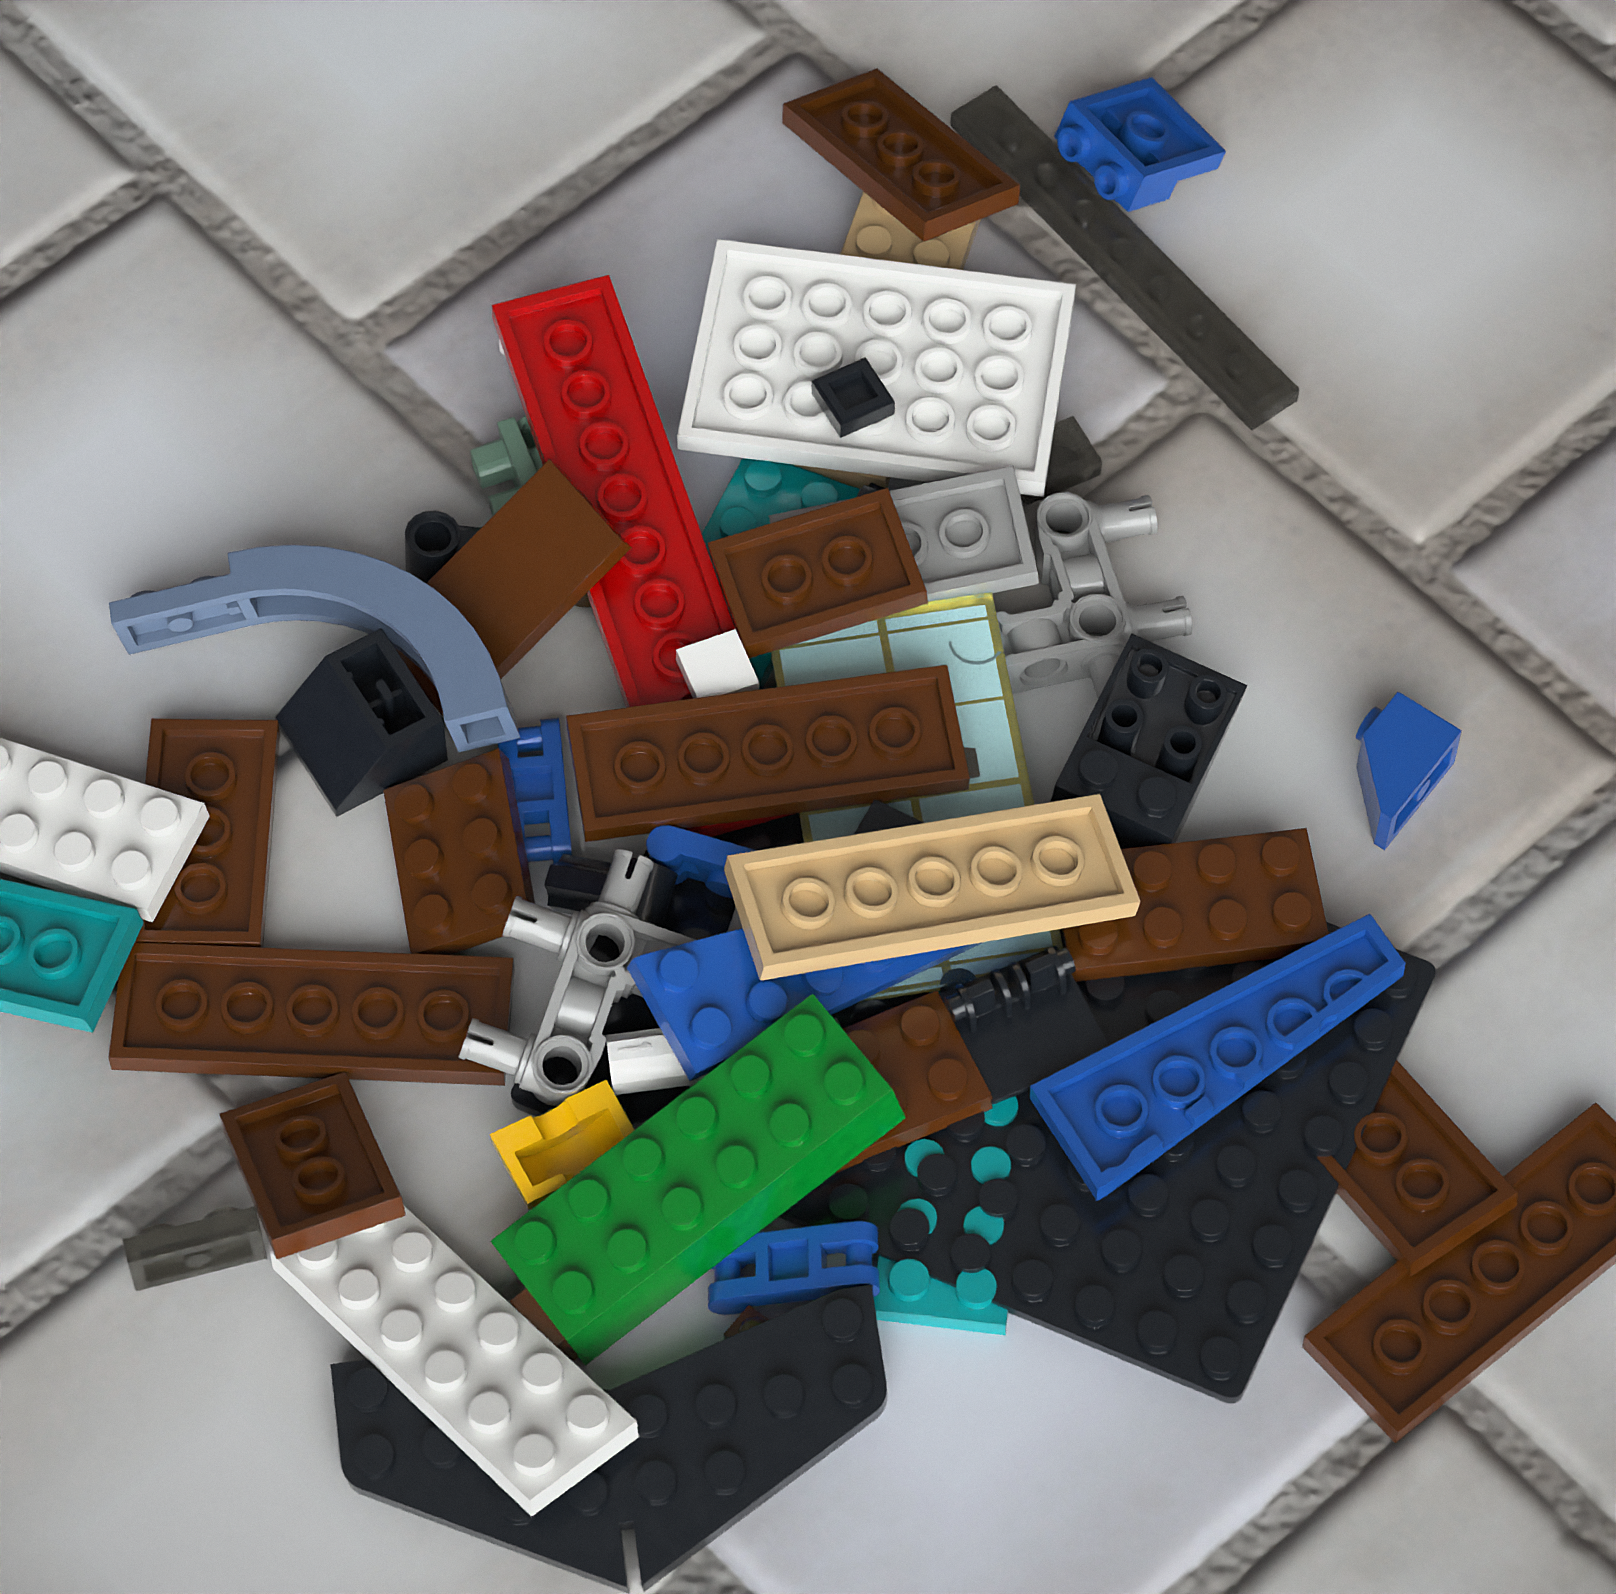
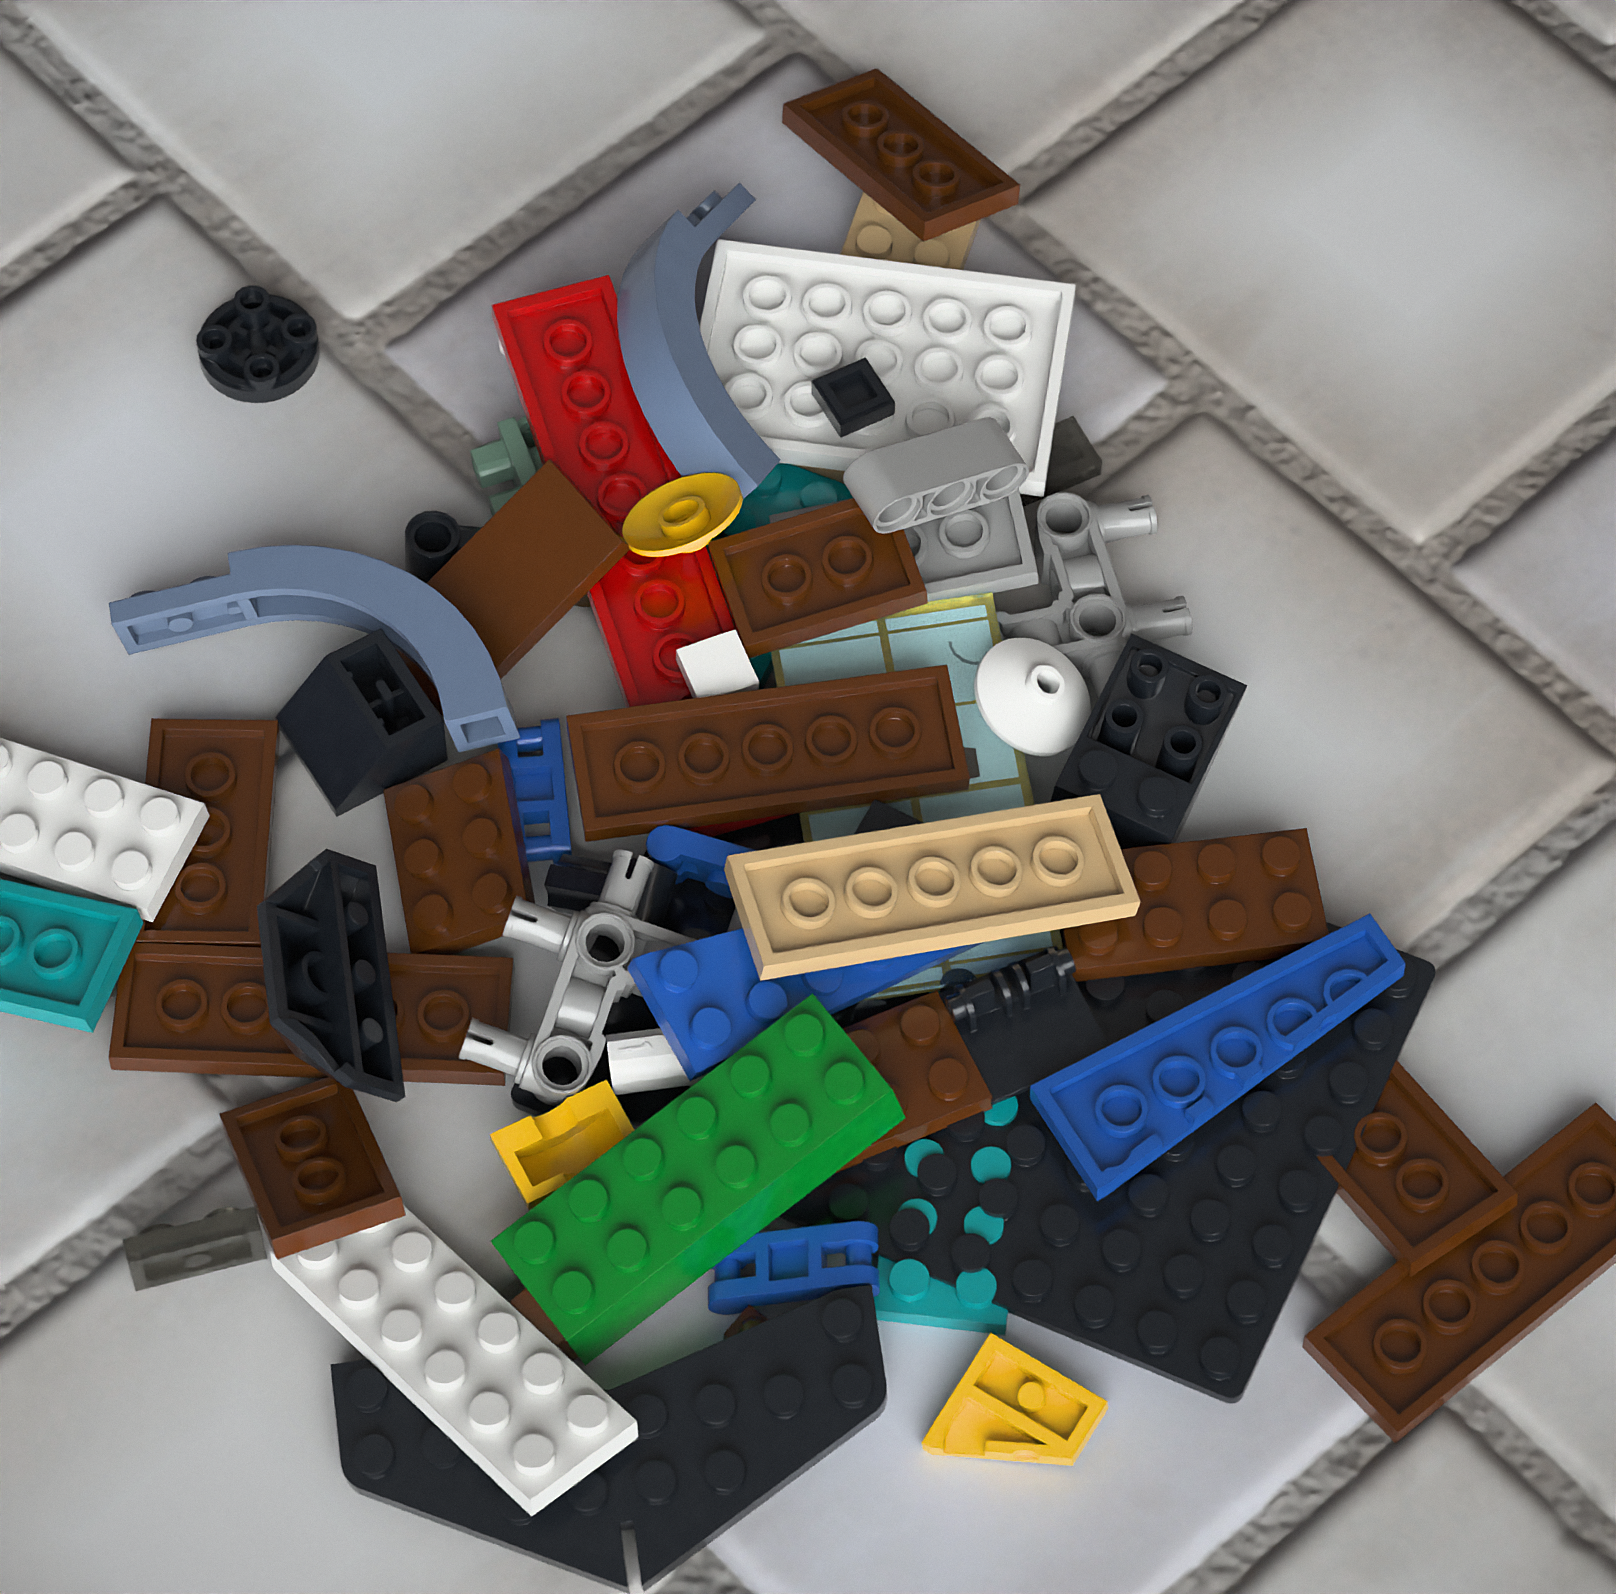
(258, 346): none -> black tile
(332, 974): none -> black wedge
(669, 358): none -> sand blue arch
(682, 515): none -> yellow dish
(935, 475): none -> light grey beam
(1015, 1411): none -> yellow wing
(1016, 705): none -> white dish
(1127, 260): clear smoke tile -> none
(1136, 143): blue plate -> none
(1401, 762): blue slope -> none

